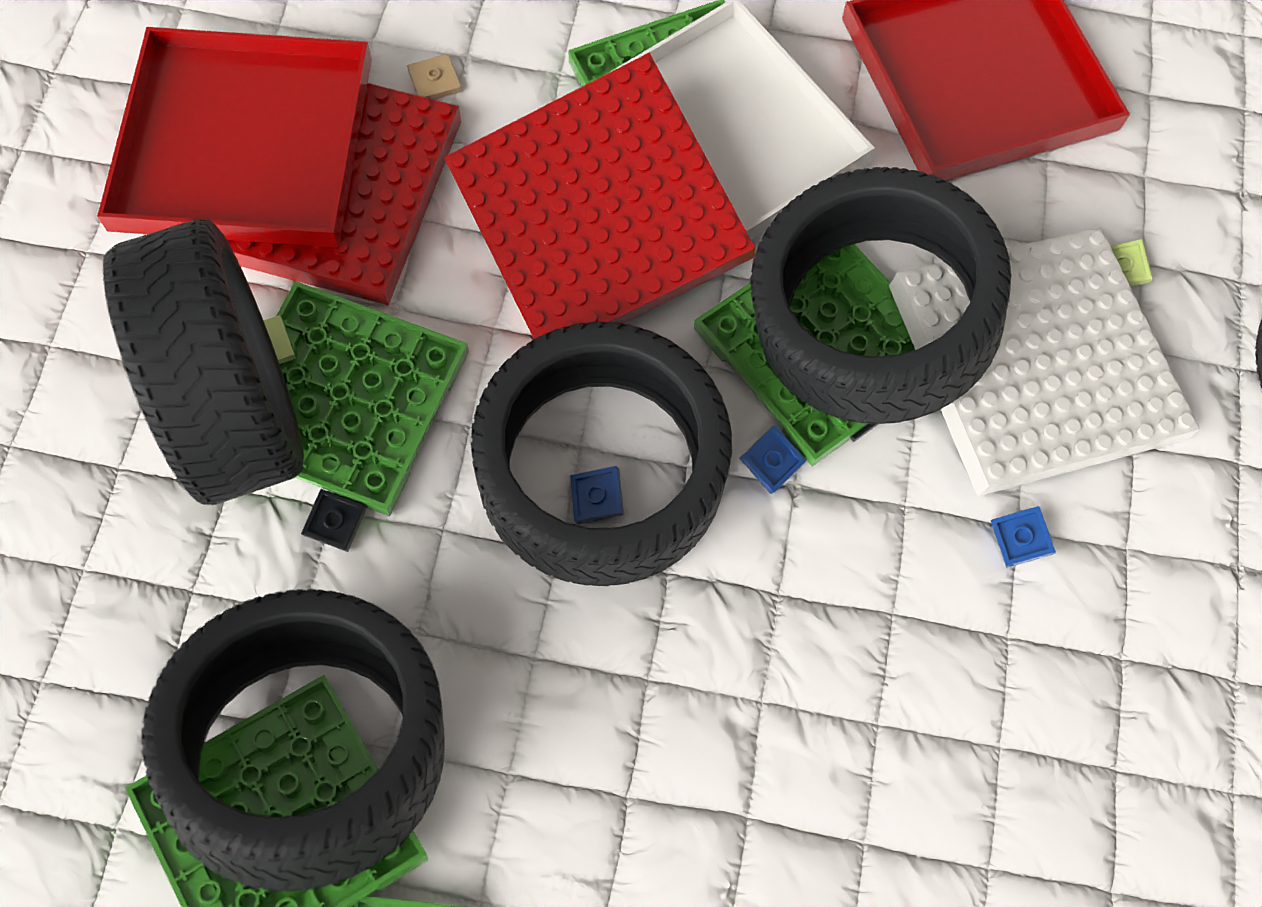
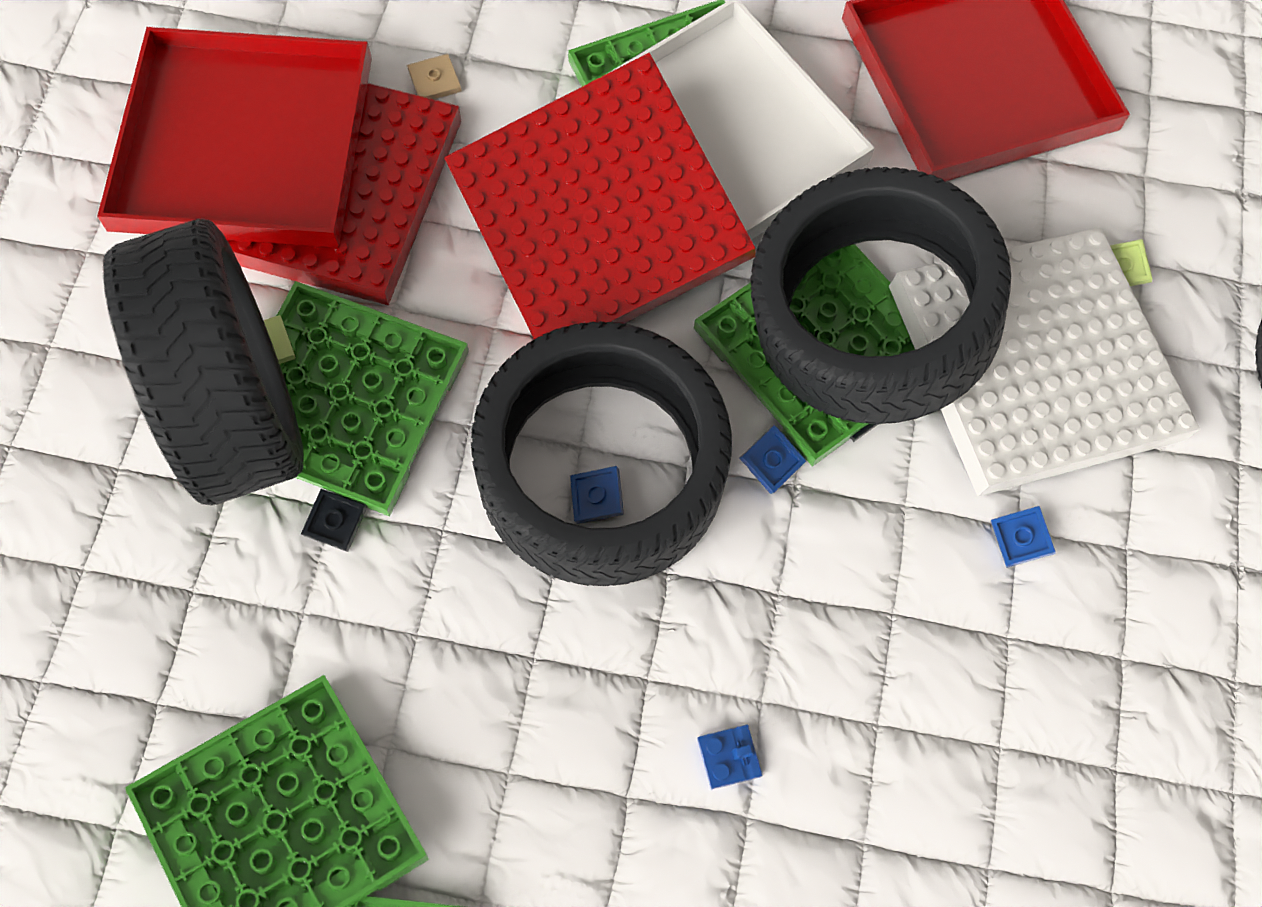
(247, 646): black tyre -> none
(729, 757): none -> blue hinge

